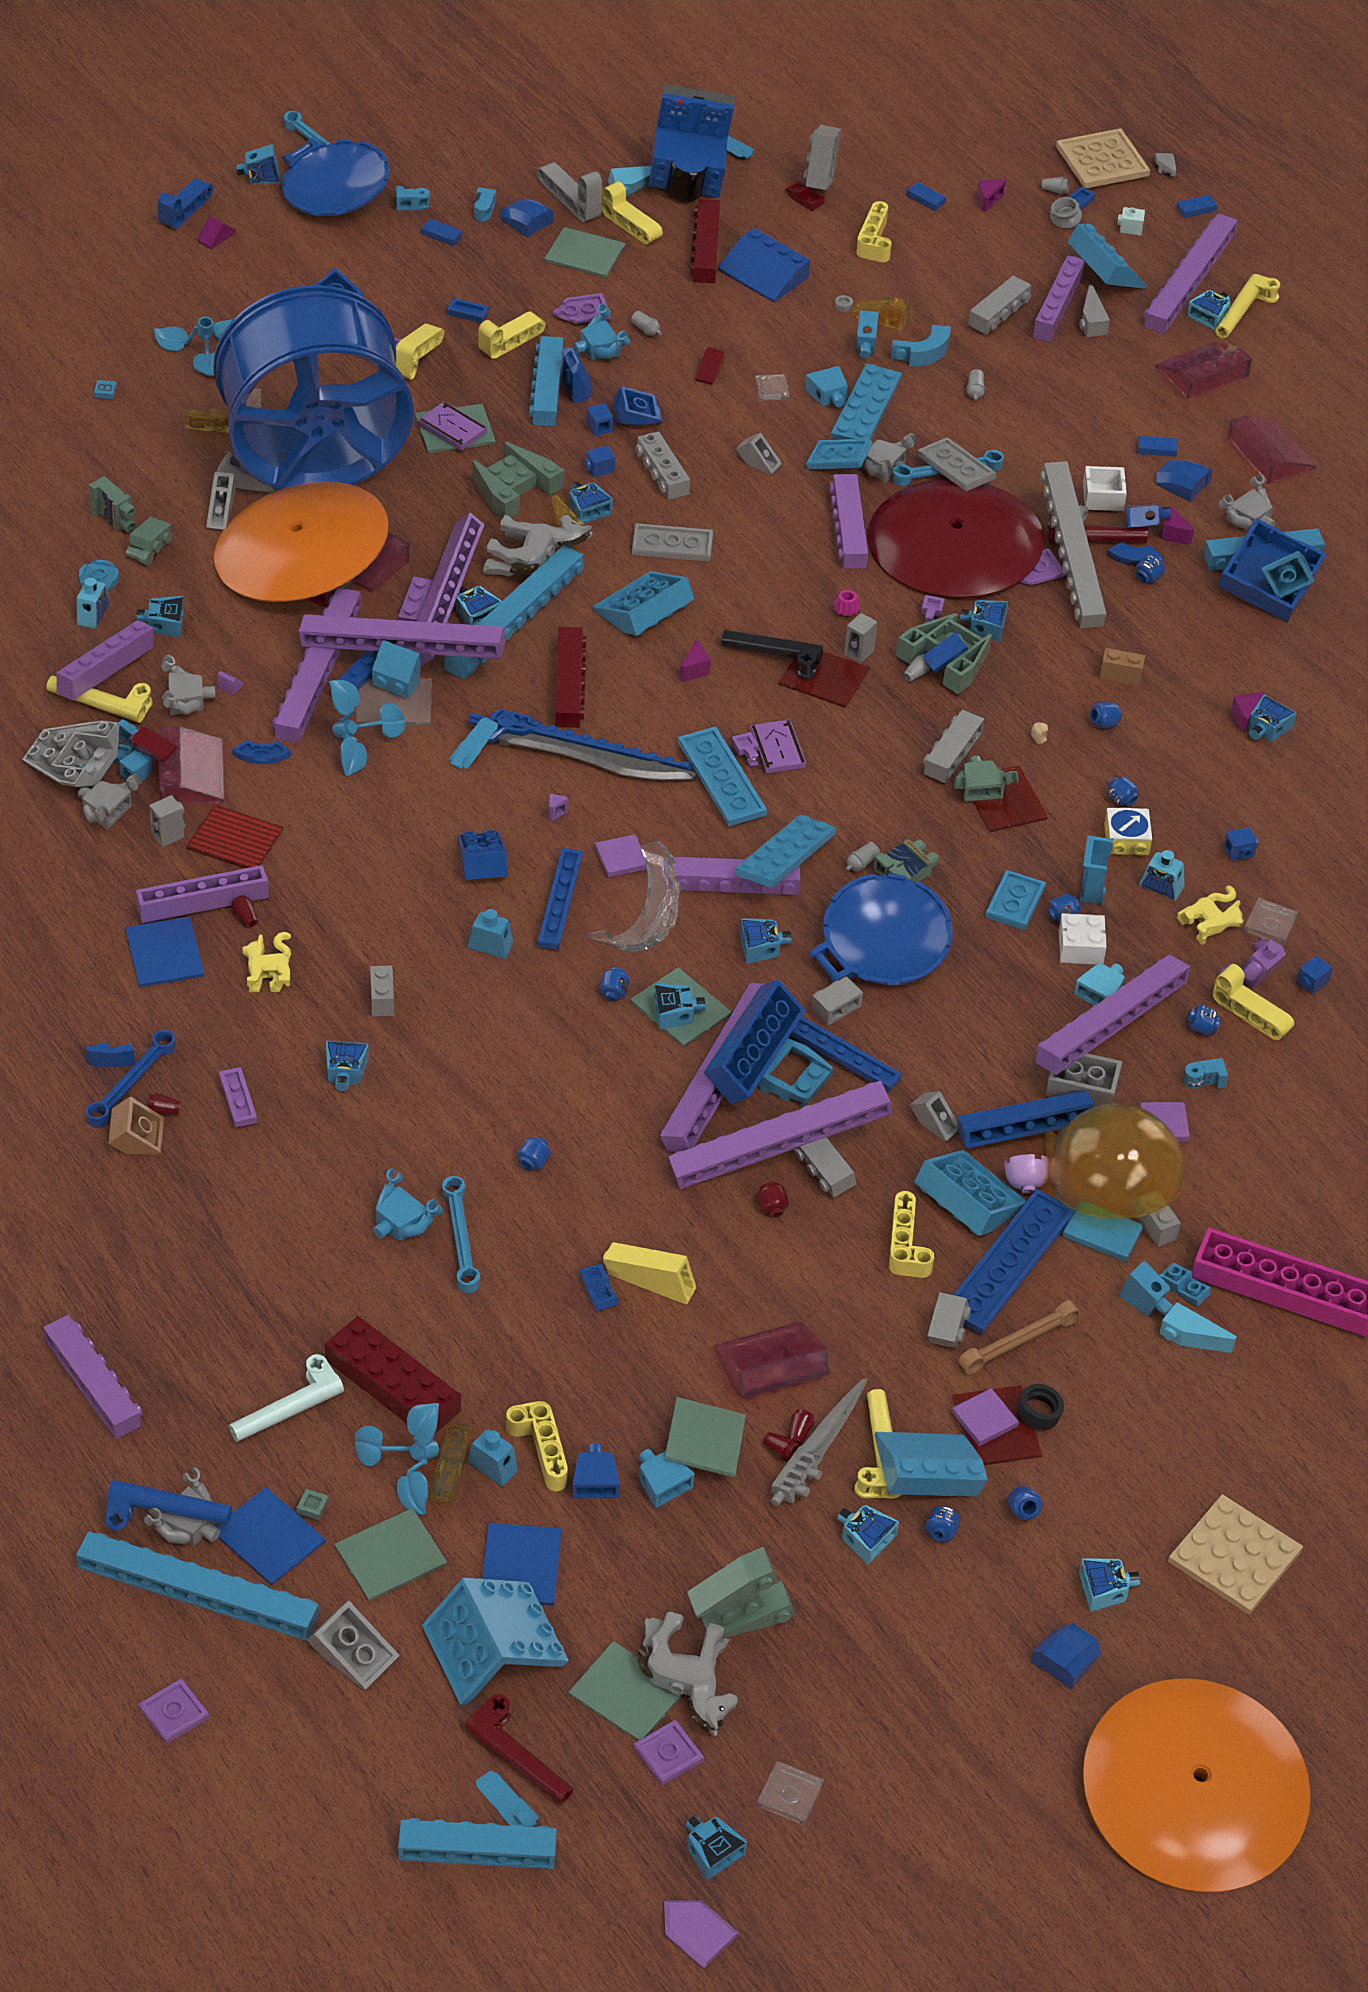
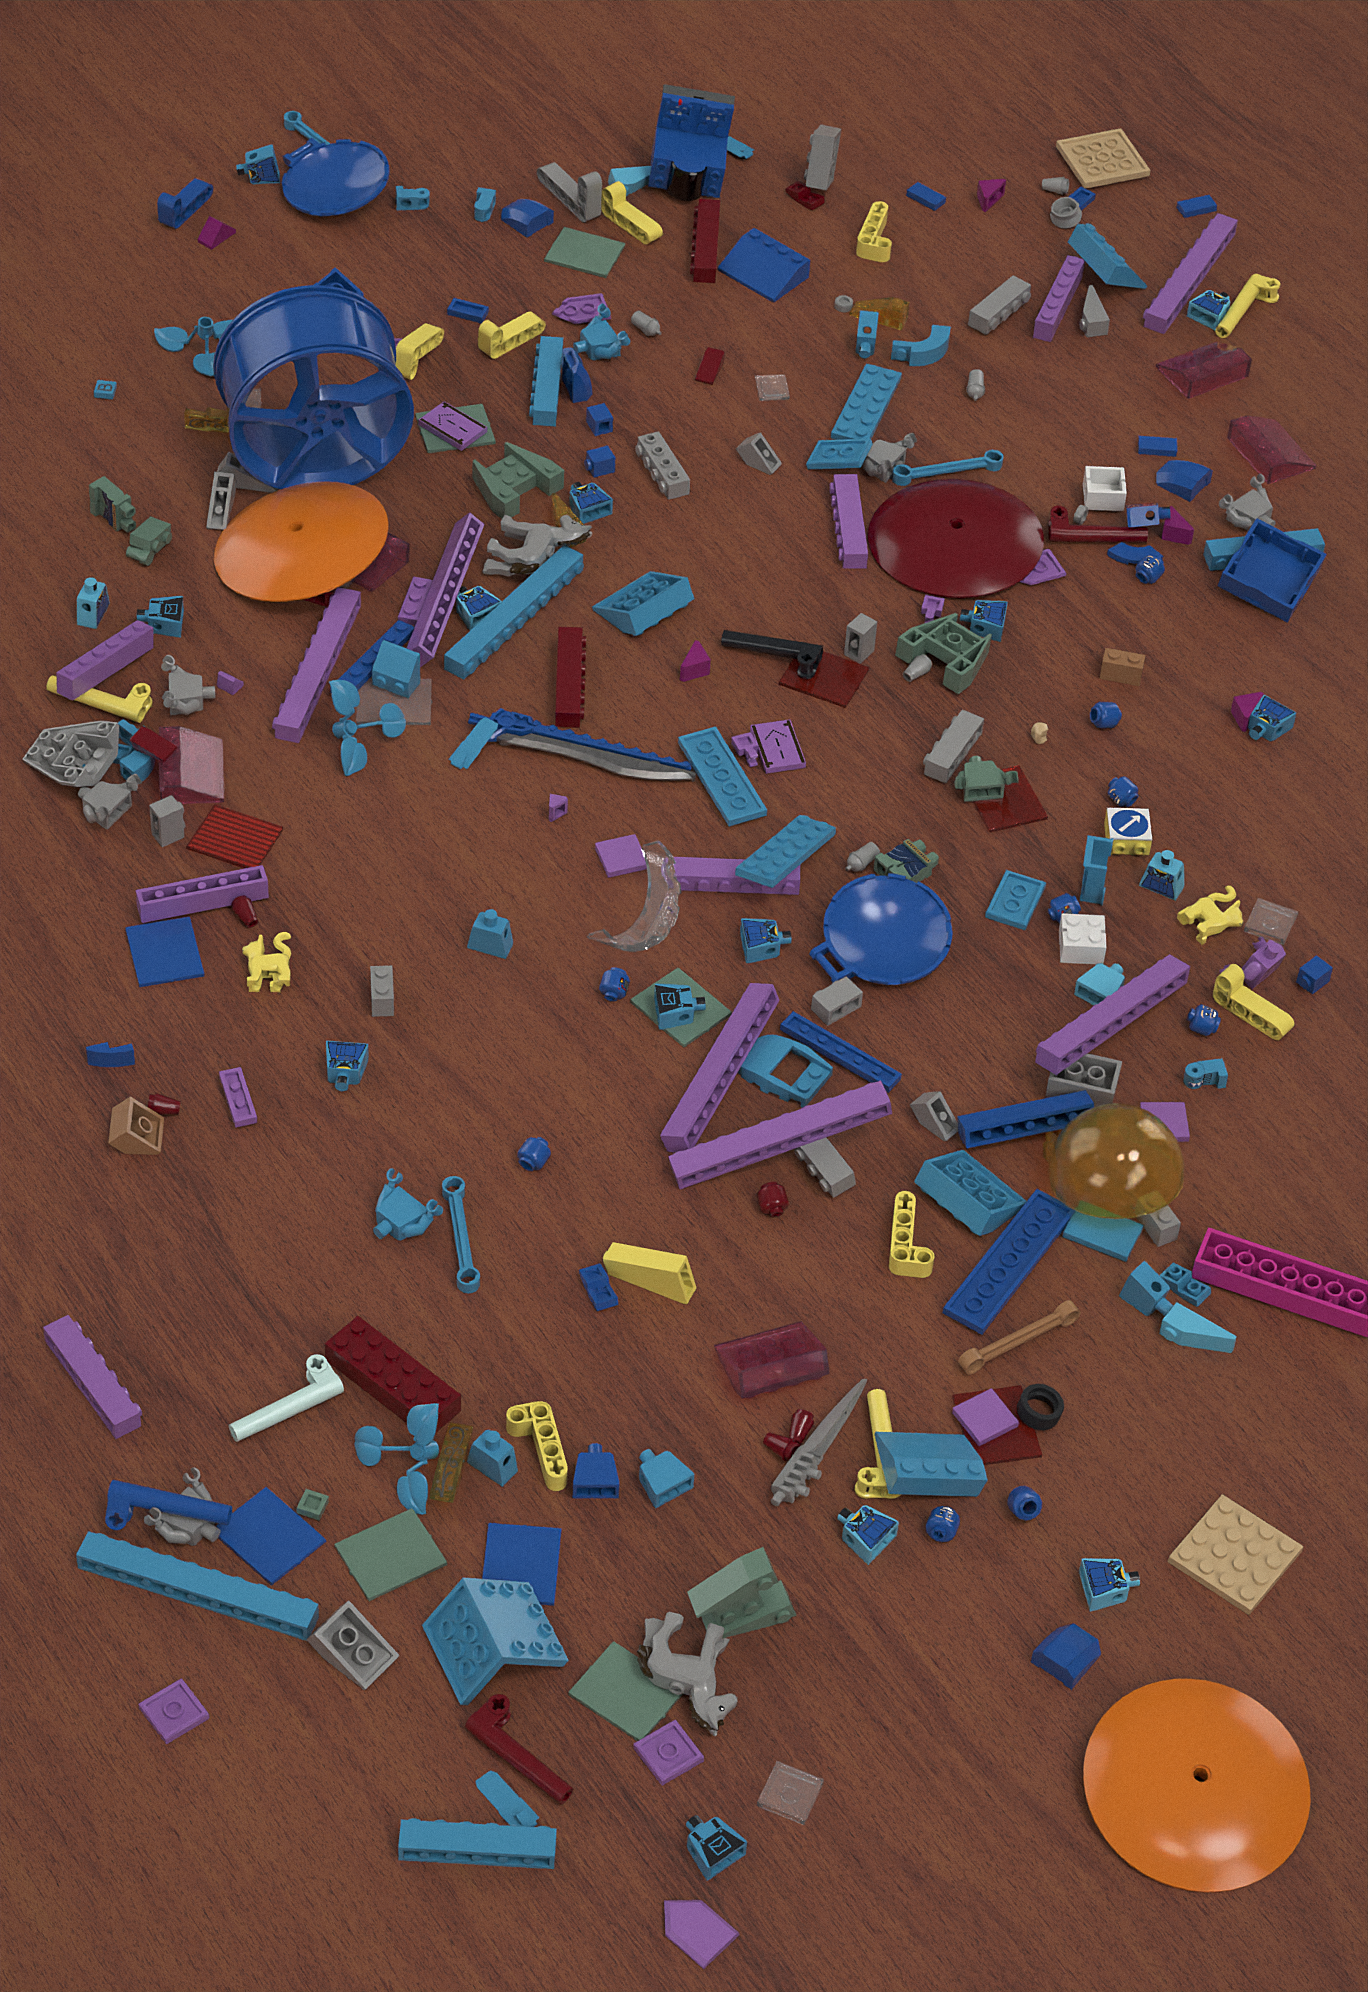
(102, 571): dark azure tile -> none
(130, 1078): blue piece -> none
(261, 753): blue tile -> none
(412, 635): medium lavender brick -> none
(441, 232): blue tile -> none
(482, 855): blue slope -> none
(560, 899): blue plate -> none
(636, 407): blue slope -> none
(672, 542): light grey tile -> none
(705, 1437): sand green piece -> none
(754, 1041): blue brick -> none
(827, 386): dark azure torso -> none
(847, 603): dark pink piece -> none
(945, 652): blue tile -> none
(948, 1320): light grey brick -> none
(956, 464): light grey tile -> none
(1026, 1172): lavender cylinder -> none
(1073, 545): light grey brick -> none
(1131, 221): light aqua brick -> none
(1166, 163): light grey slope -> none
(1240, 843): blue brick -> none
(1288, 574): dark azure slope -> none

